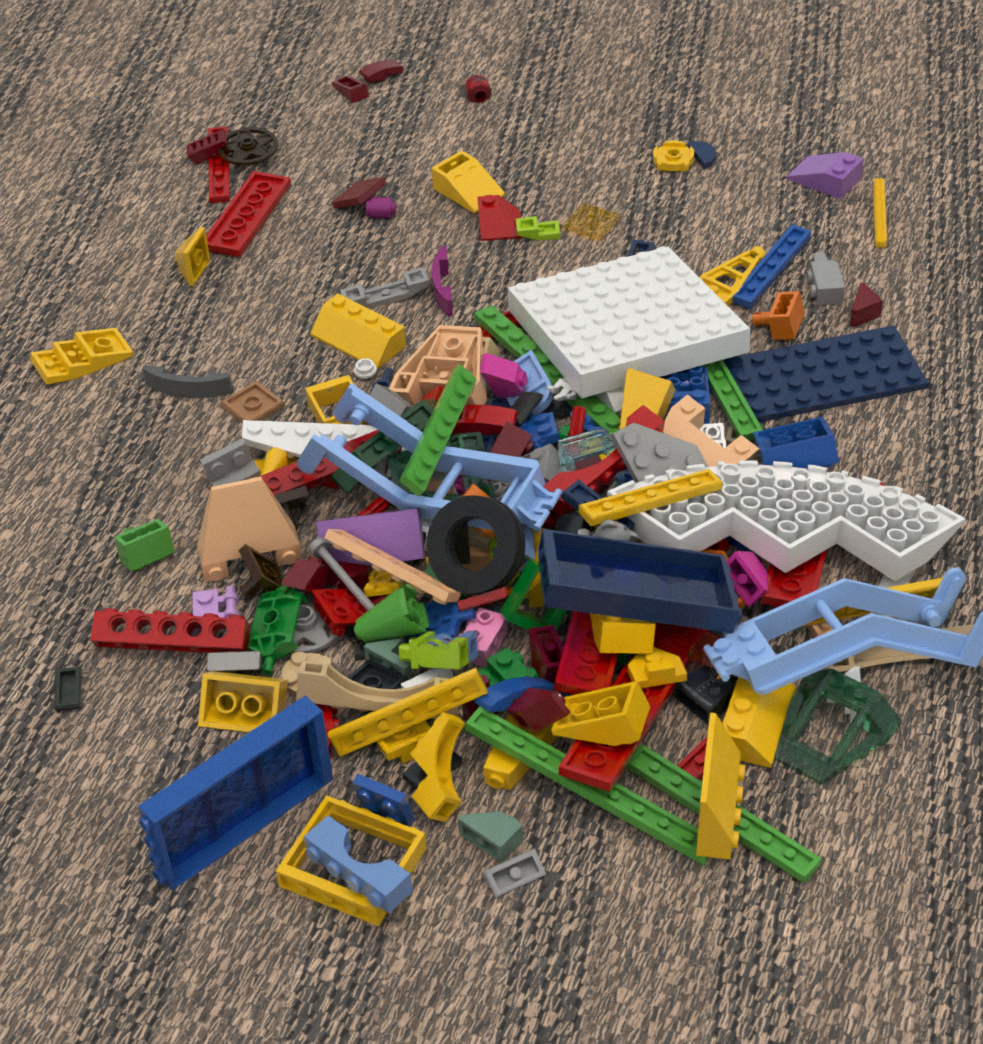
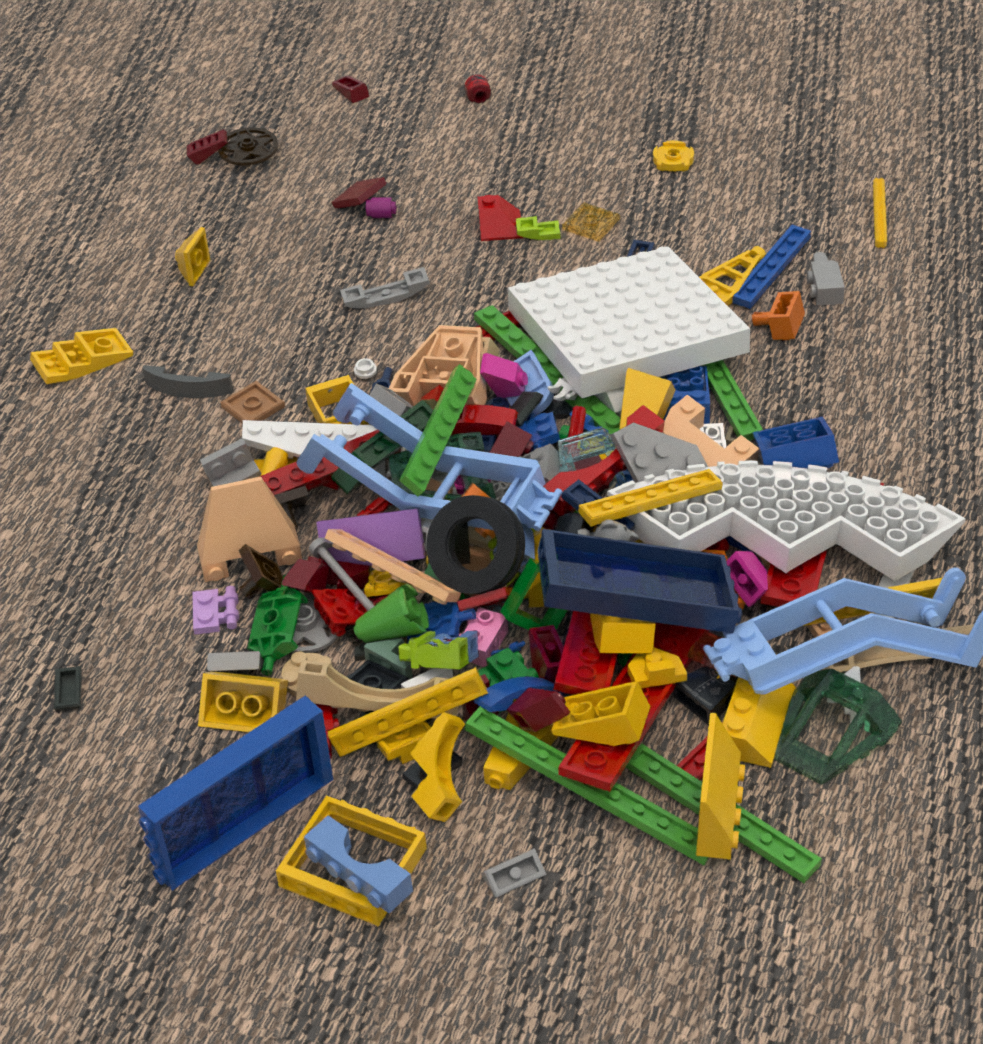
(107, 621): red brick -> none
(144, 544): bright green brick -> none
(218, 174): red tile -> none
(246, 213): red plate -> none
(358, 331): yellow slope -> none
(378, 70): dark red slope -> none
(383, 800): blue plate -> none
(441, 294): magenta slope -> none
(463, 180): yellow slope -> none
(492, 832): sand green slope -> none
(515, 646): none -> blue piece
(703, 153): dark blue tile -> none
(826, 373): dark blue plate -> none
(829, 173): medium lavender slope -> none
(866, 306): dark red slope -> none

